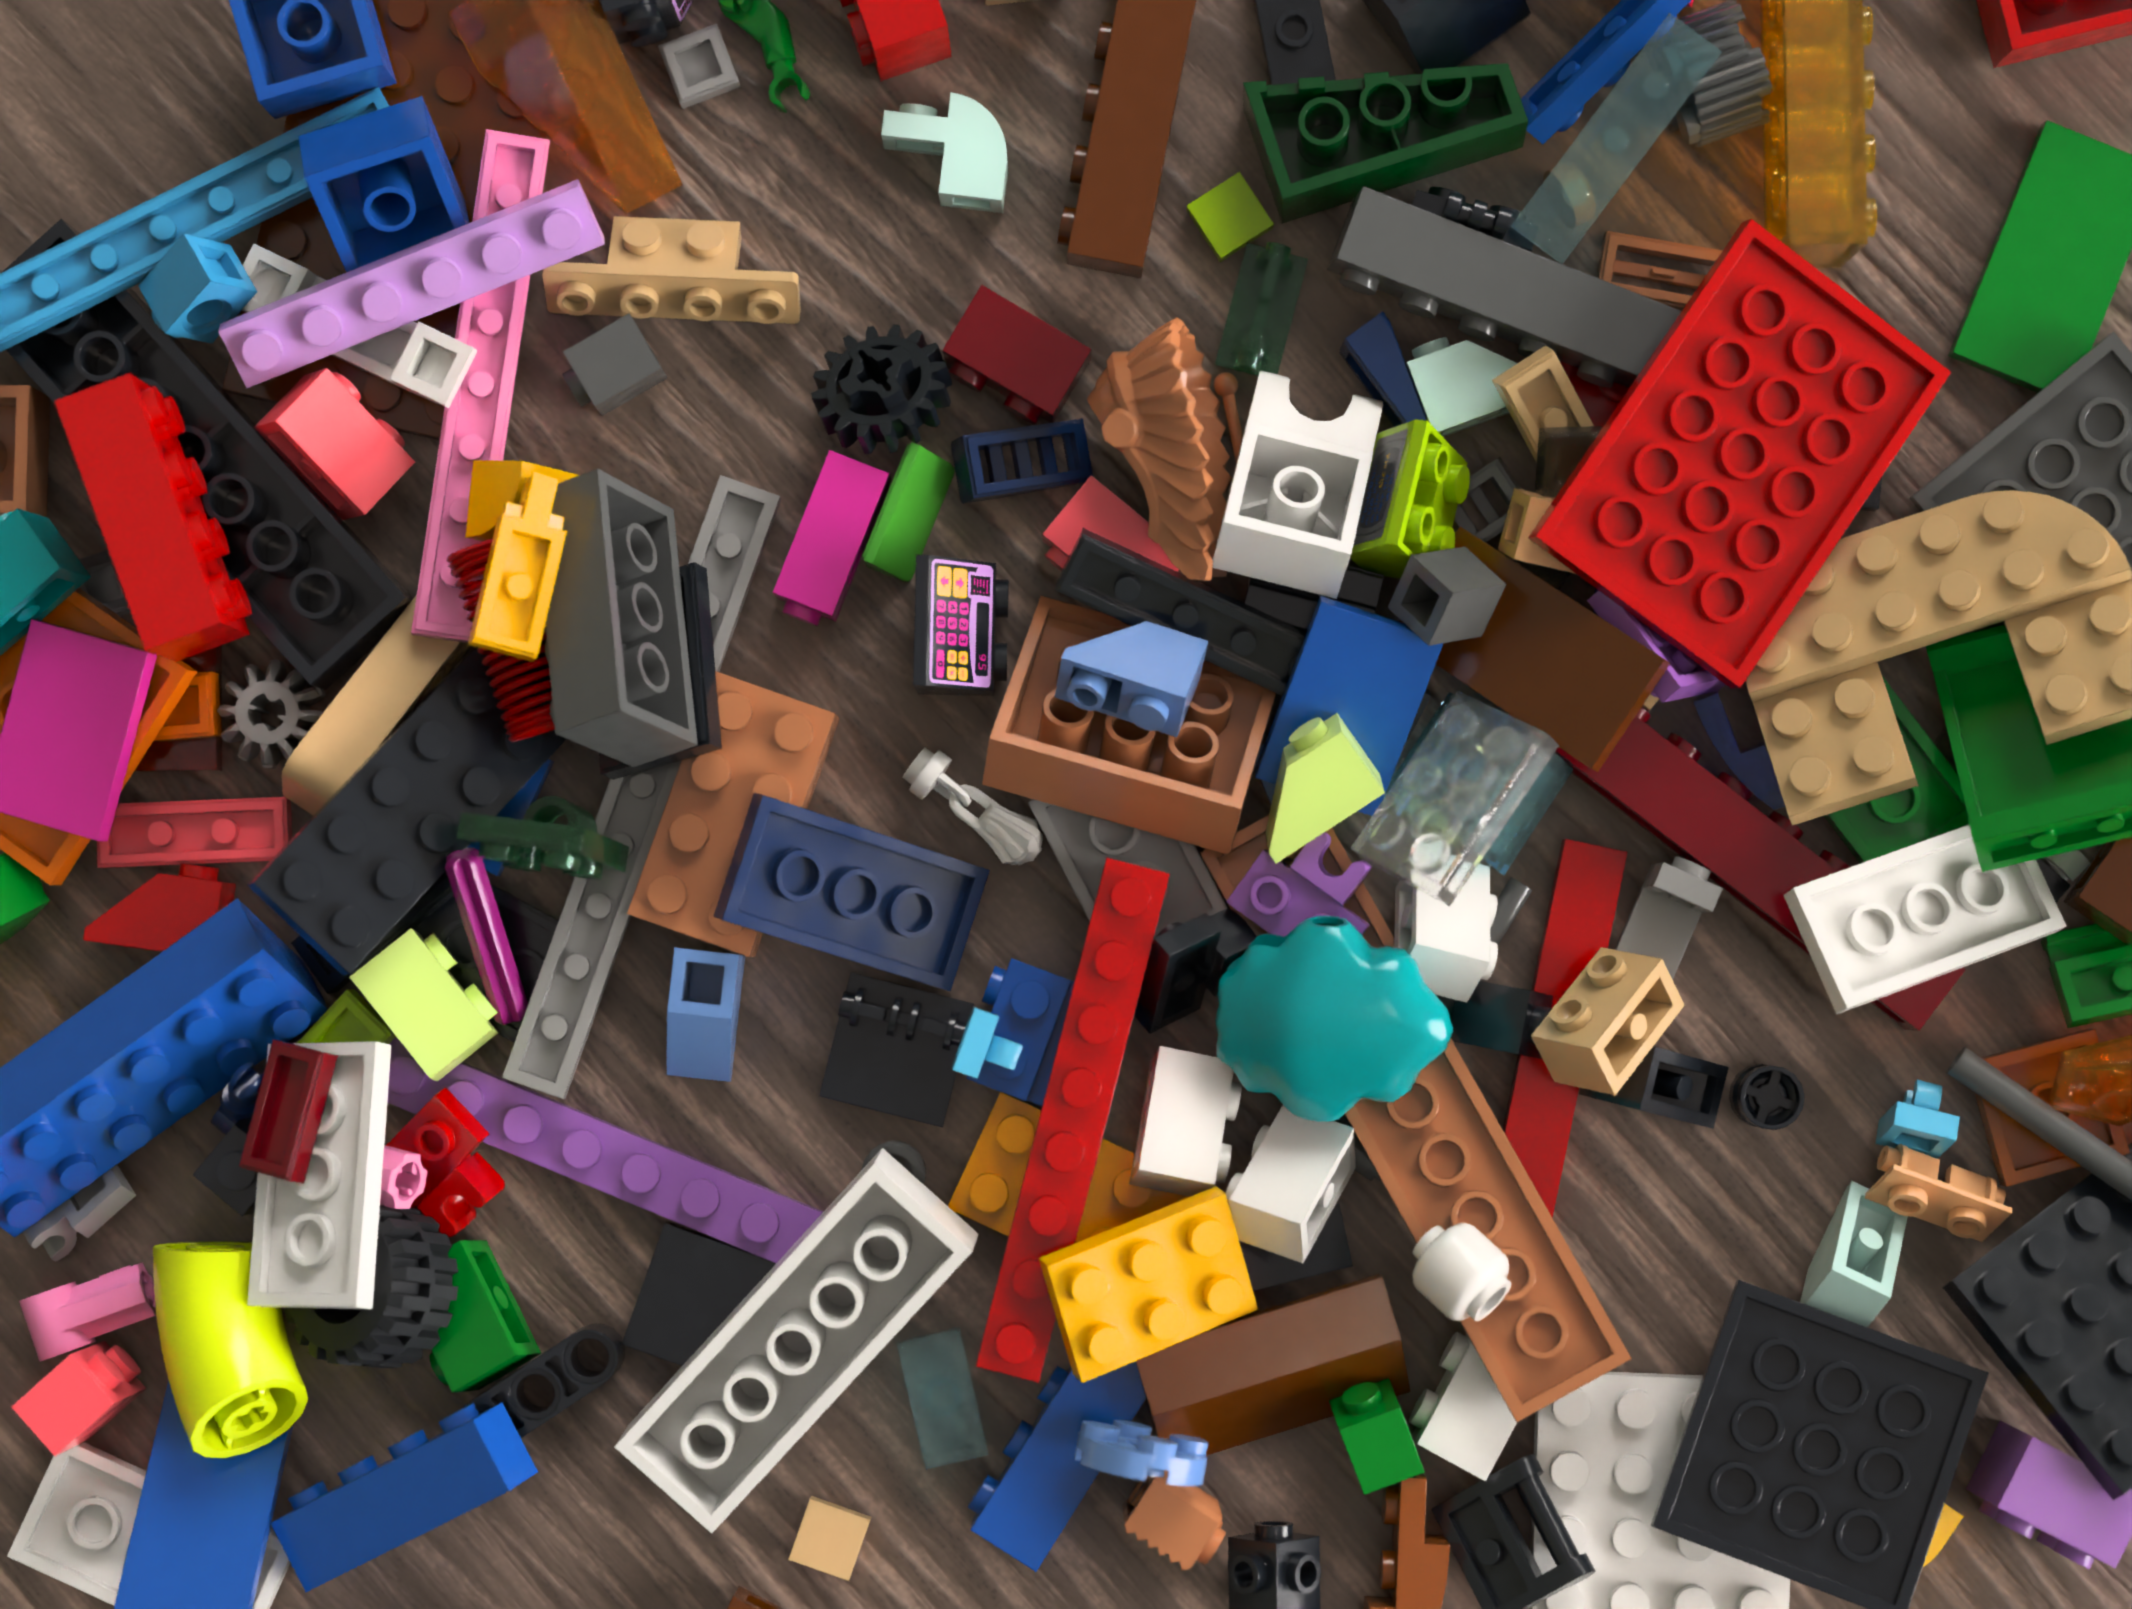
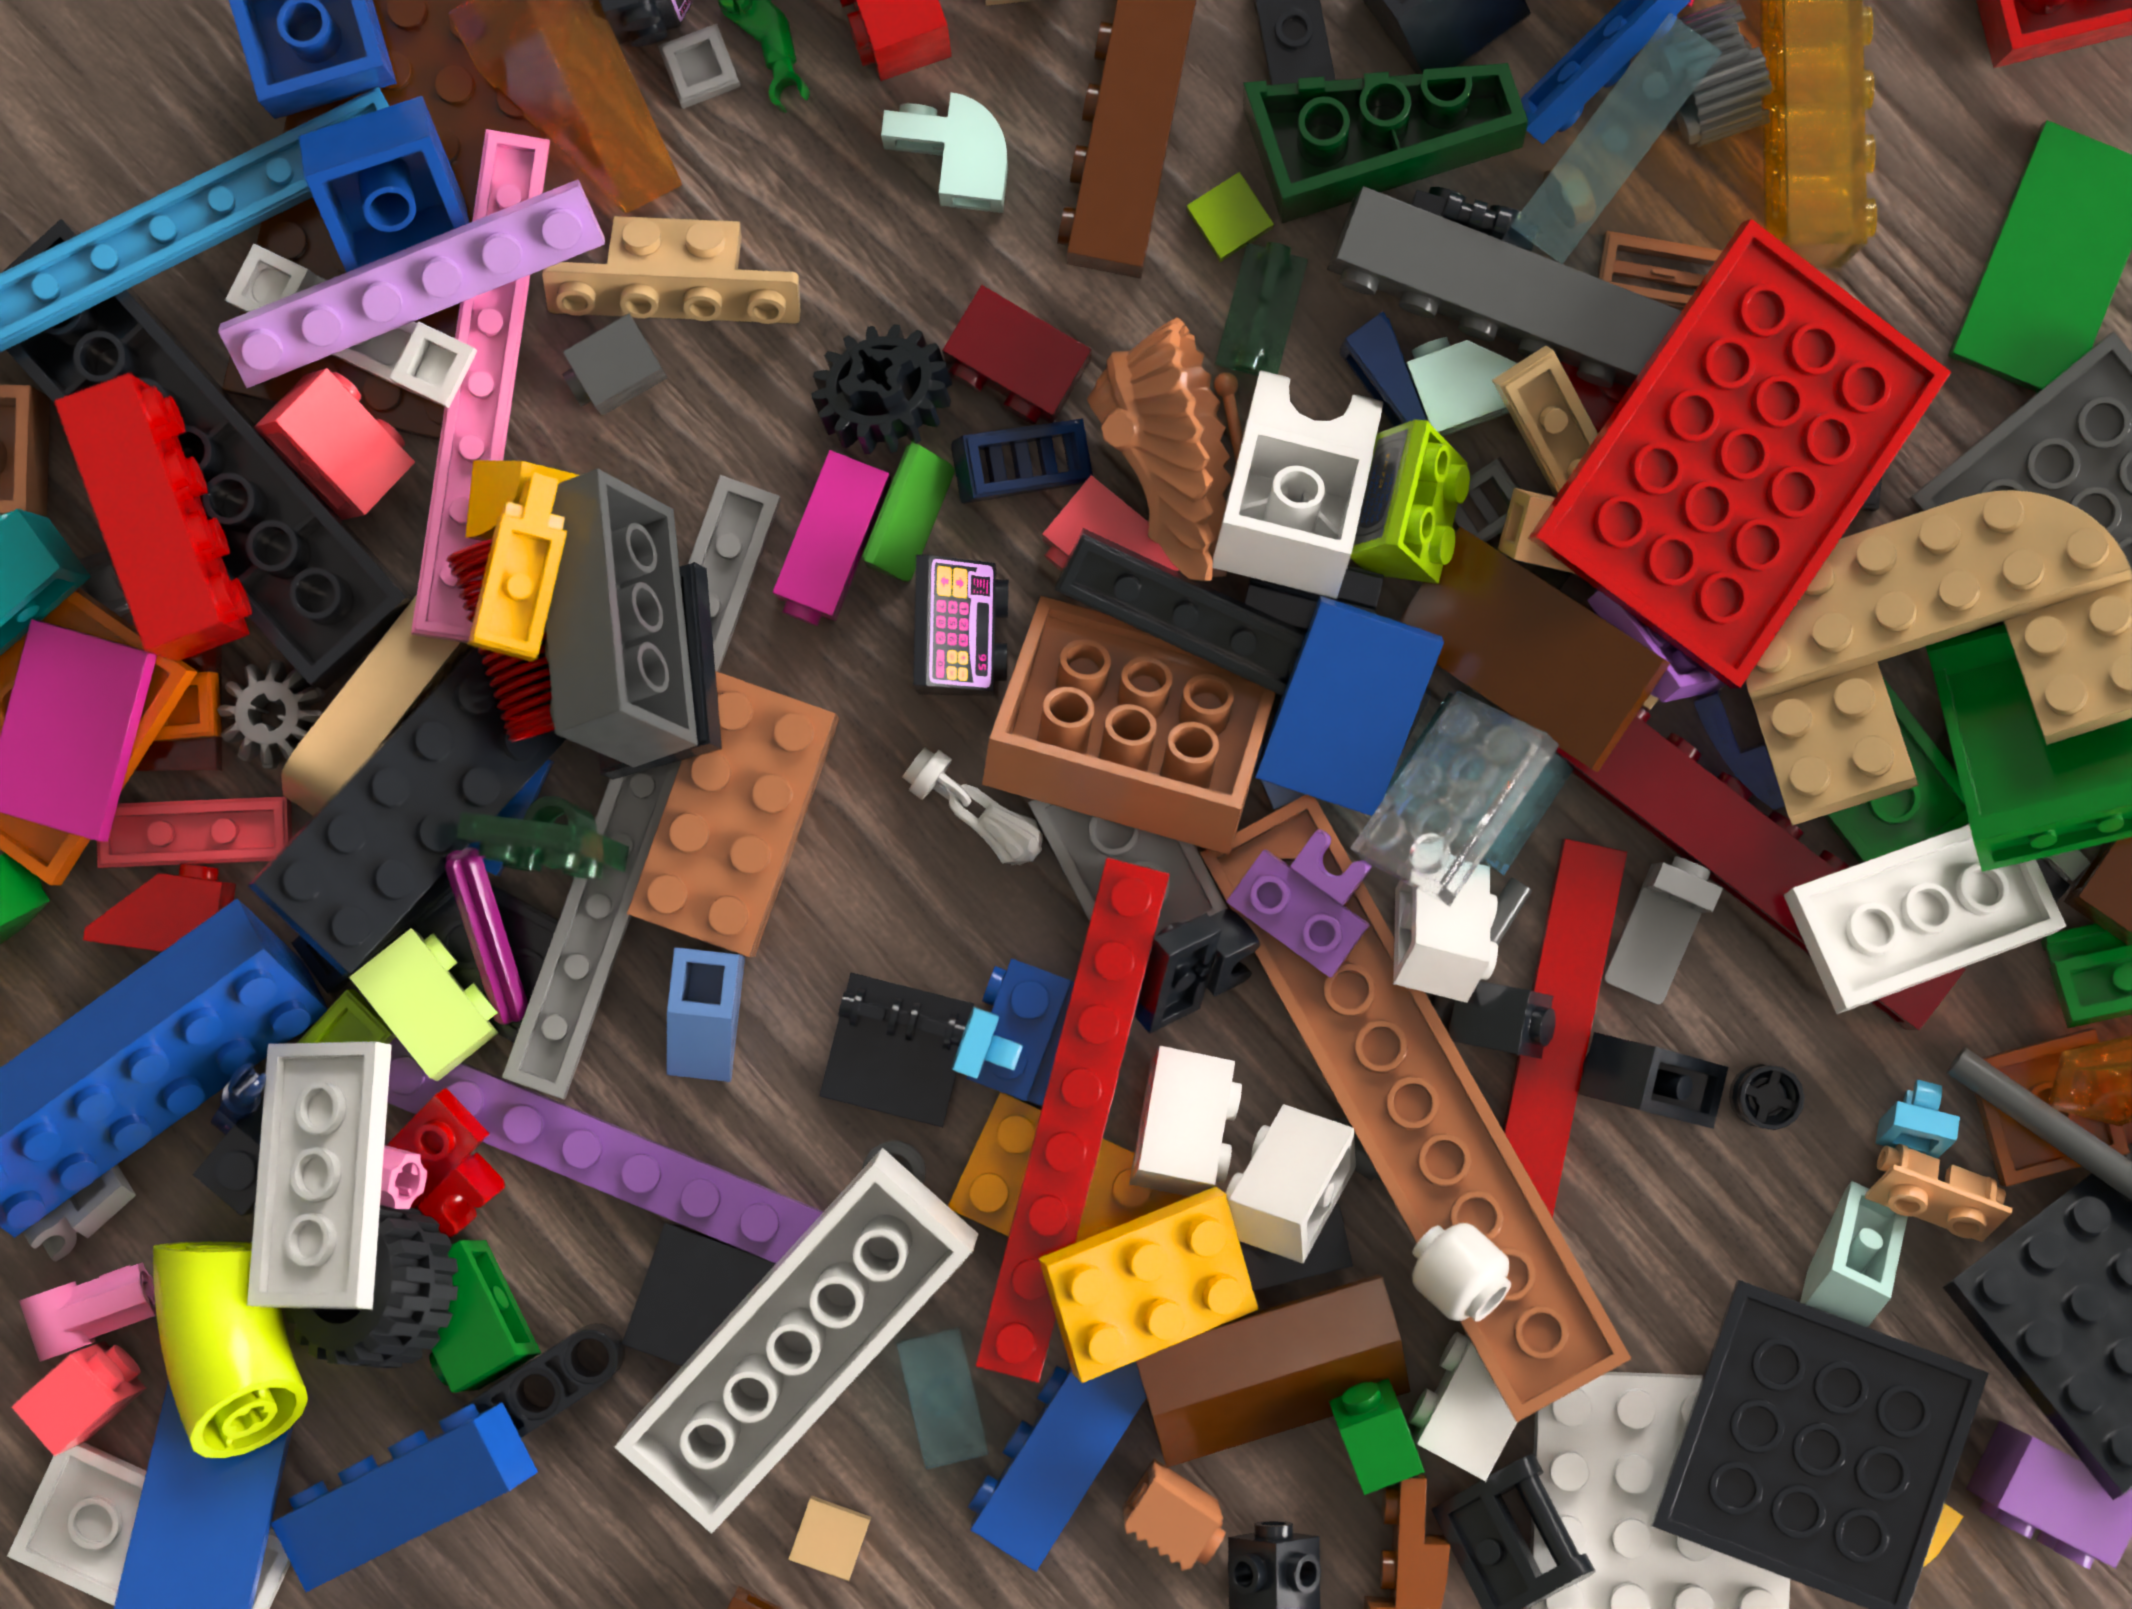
(196, 288): dark azure brick -> none
(288, 1111): dark red tile -> none
(851, 892): dark blue plate -> none
(1132, 1453): medium blue plate -> none
(1135, 675): medium blue slope -> none
(1318, 785): yellowish green slope -> none
(1327, 1019): teal piece -> none
(1446, 595): dark grey brick -> none
(1559, 454): clear smoke tile -> none
(1608, 1020): tan brick -> none

